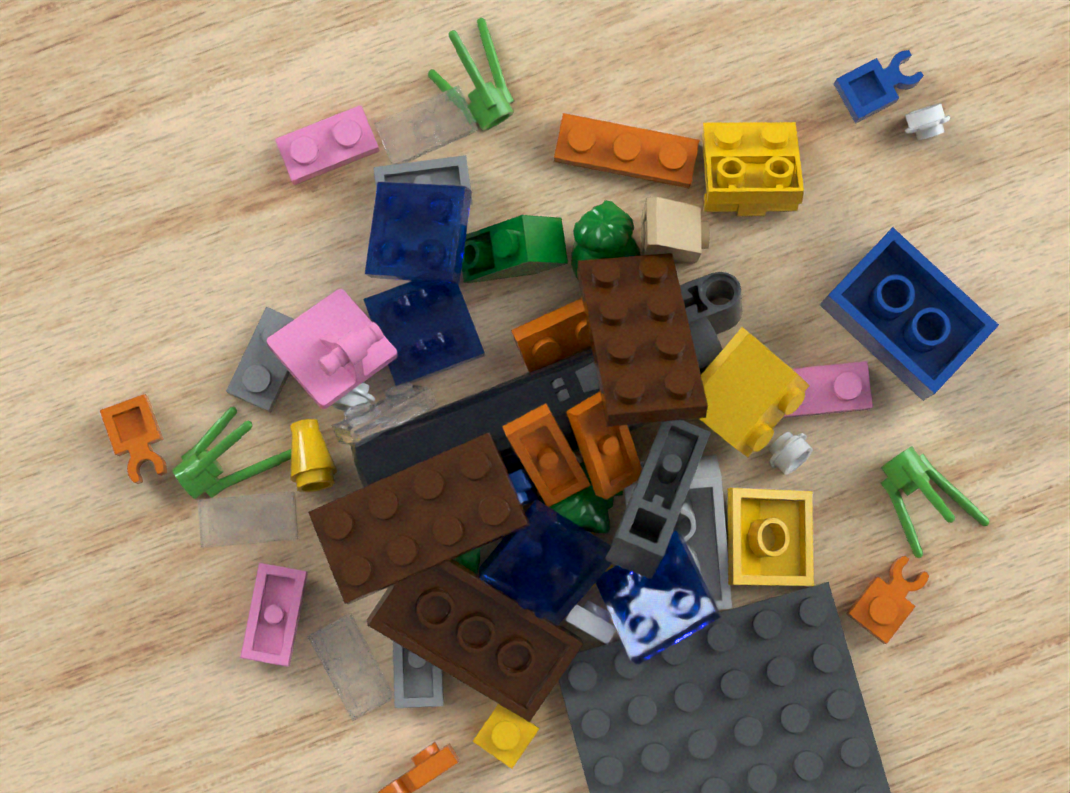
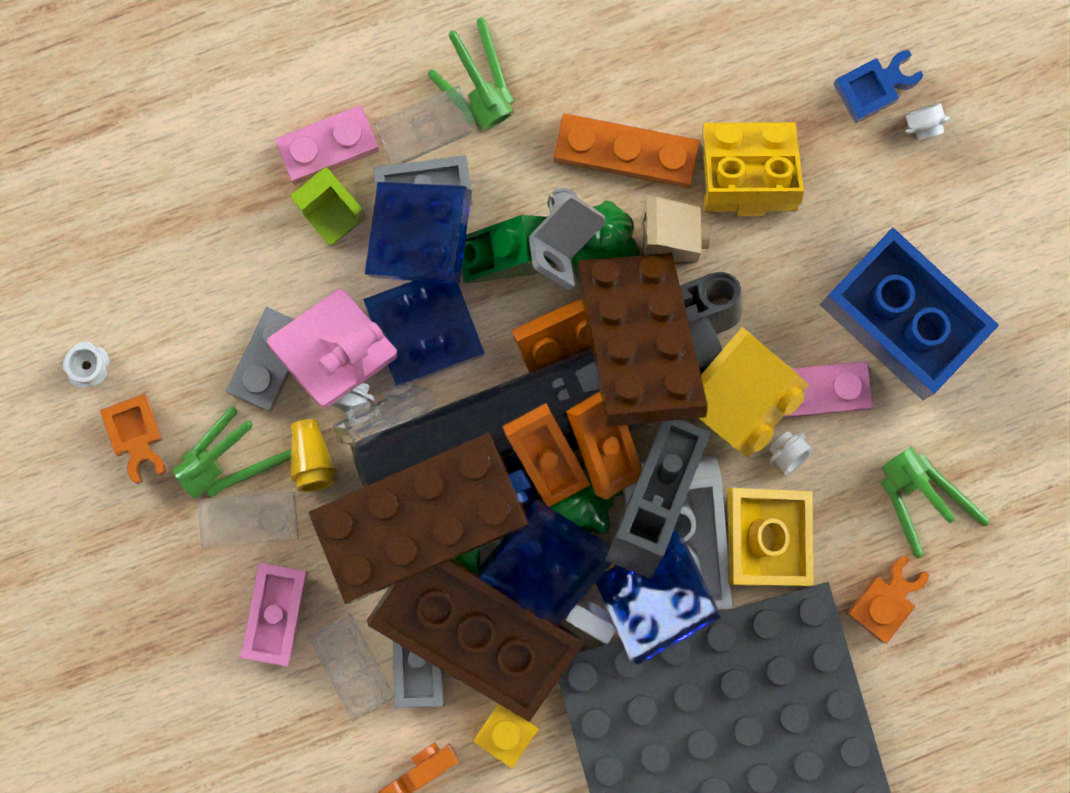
(74, 362): none -> white plate
(328, 206): none -> lime panel
(563, 235): none -> light grey bracket

